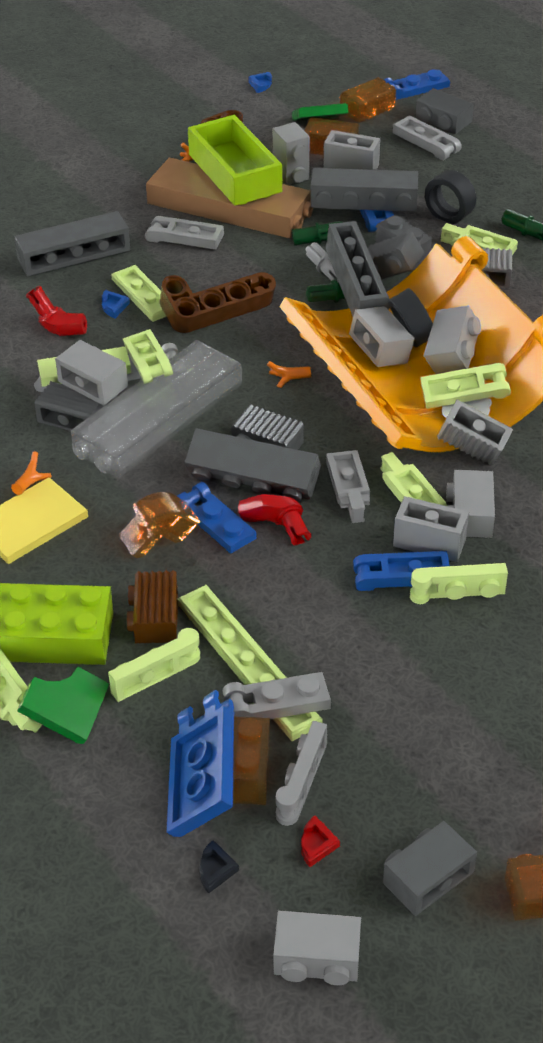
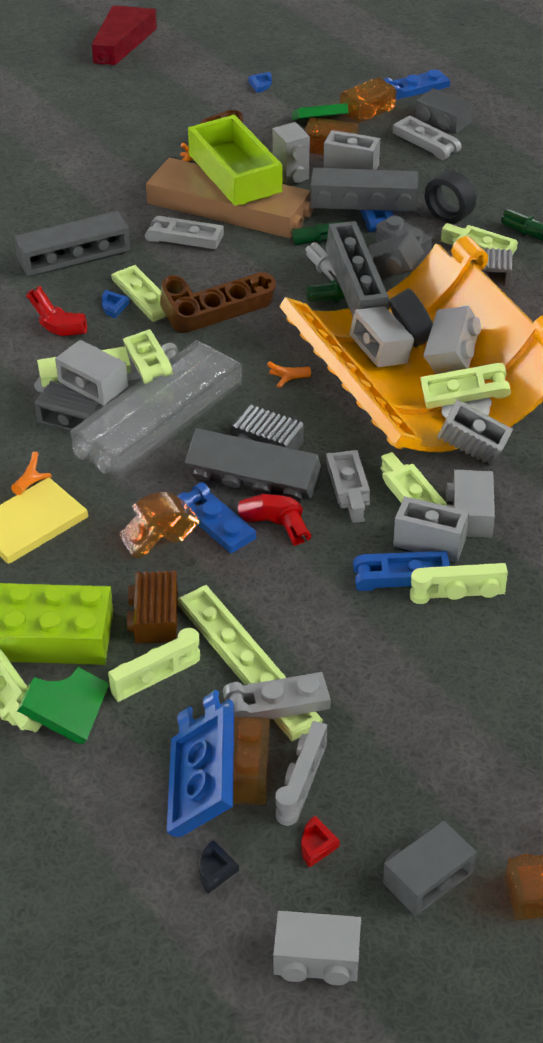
(122, 32): none -> dark red slope

